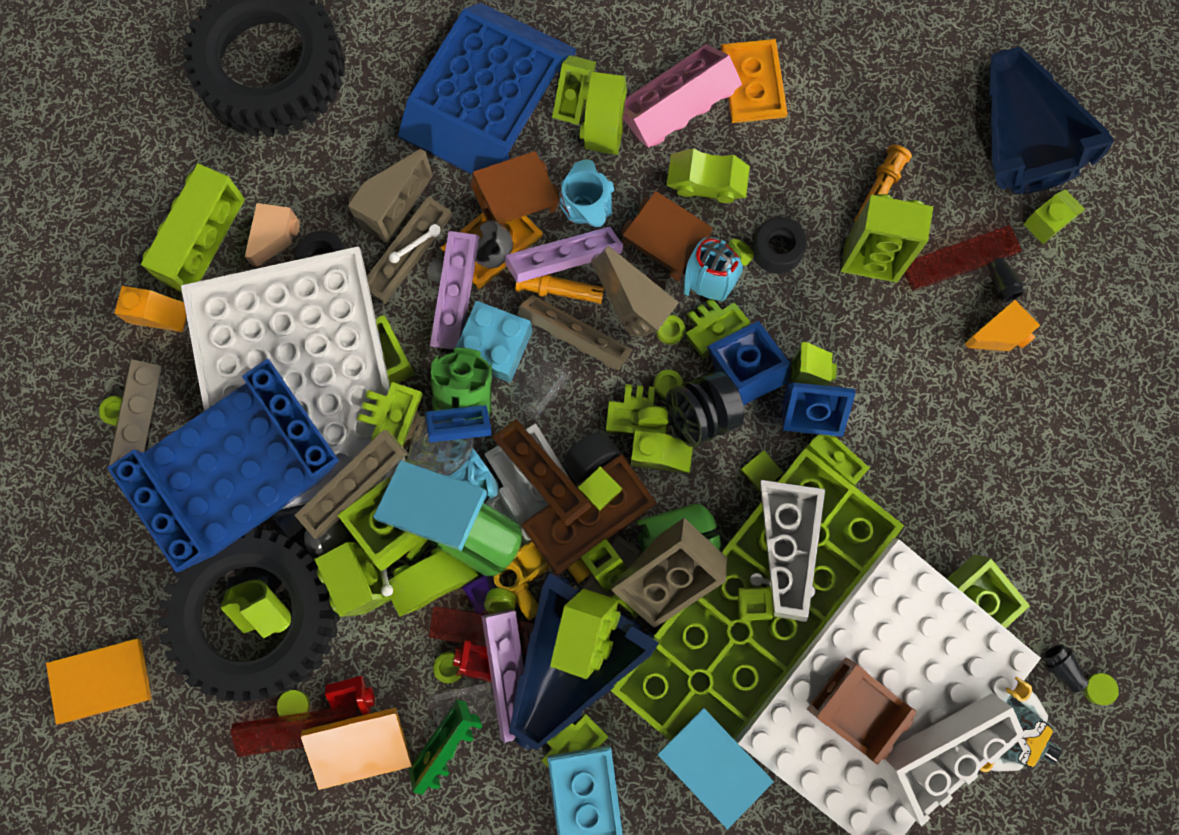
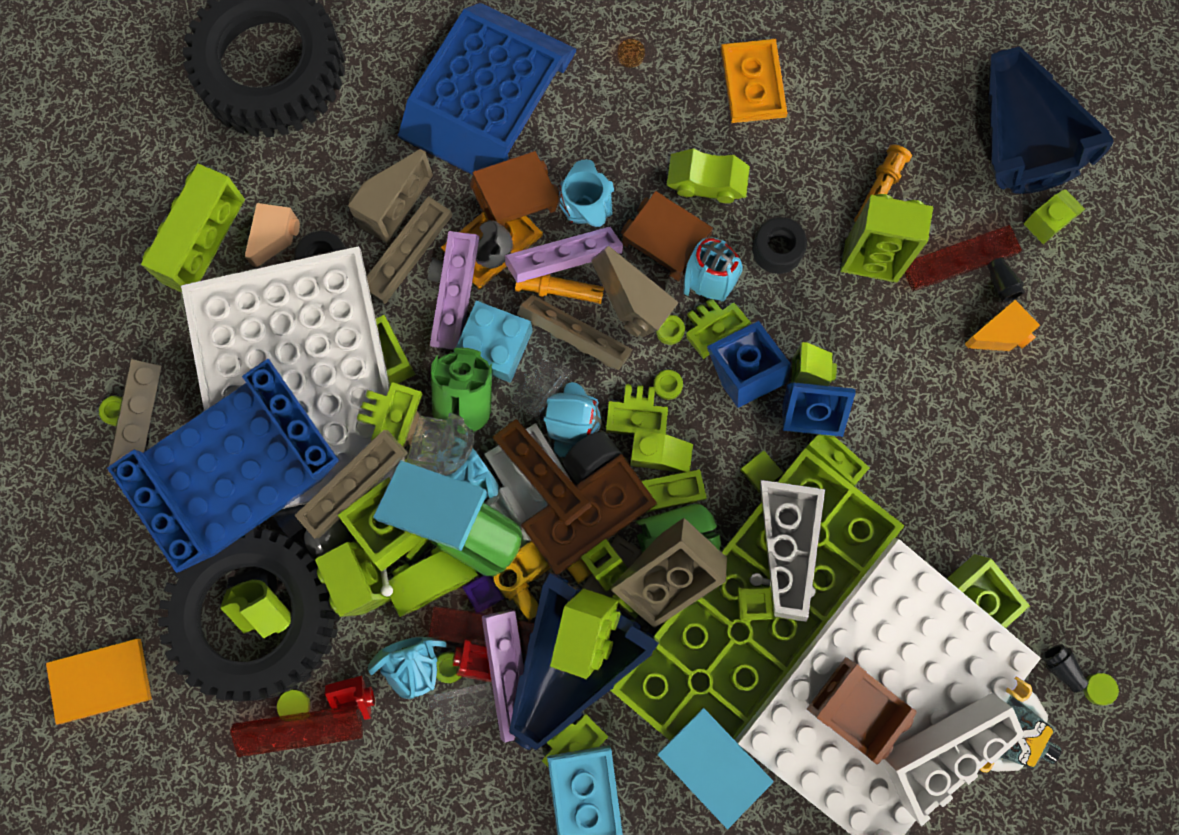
(150, 309): light orange slope -> none
(356, 748): tile -> none
(410, 669): none -> medium azure piece
(434, 231): white hinge -> none
(442, 747): green plate -> none
(458, 427): blue tile -> none
(499, 600): lime tile -> none
(569, 101): lime slope -> none
(571, 417): none -> medium azure piece
(599, 488): lime tile -> none
(604, 112): lime brick -> none
(631, 53): none -> clear orange tile
(653, 417): lime tile -> none
(676, 489): none -> lime plate
(680, 94): bright pink slope -> none
(704, 408): black wheel -> none
(742, 250): lime tile -> none

